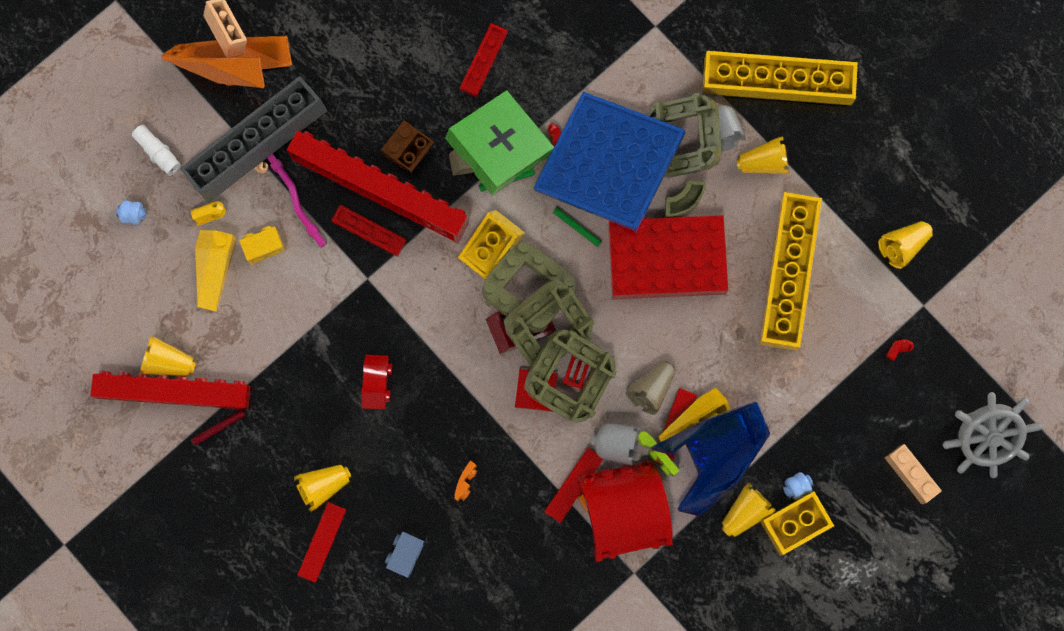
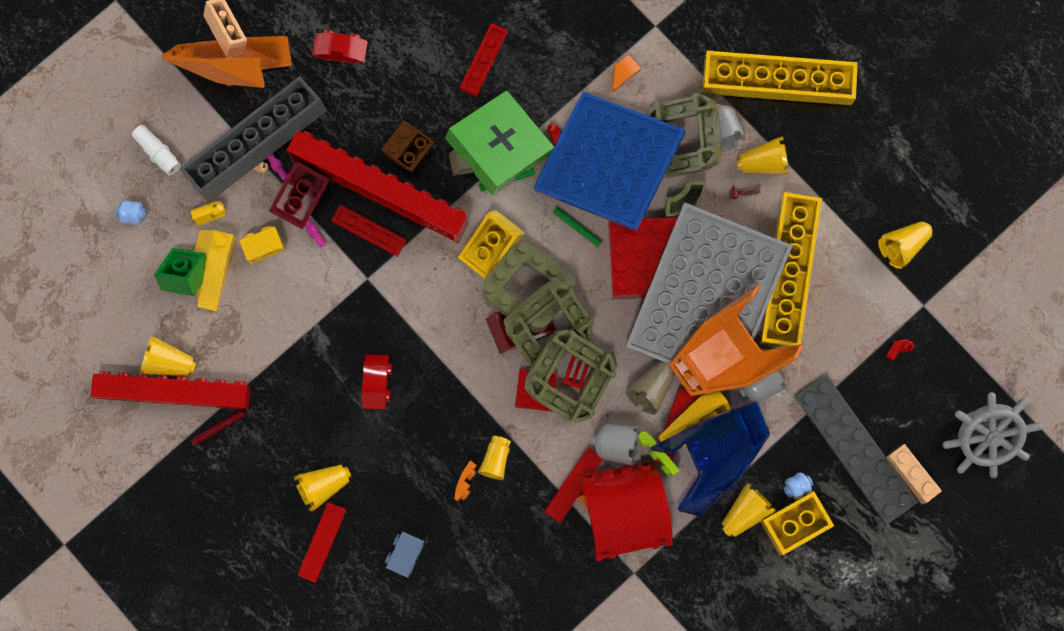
(181, 272): none -> green slope
(298, 194): none -> dark red slope
(339, 47): none -> red brick
(495, 458): none -> yellow plant
(623, 71): none -> orange slope
(701, 273): none -> light grey plate
(725, 354): none -> orange windscreen
(734, 194): none -> dark red piece
(764, 387): none -> light grey cylinder
(856, 450): none -> dark grey plate

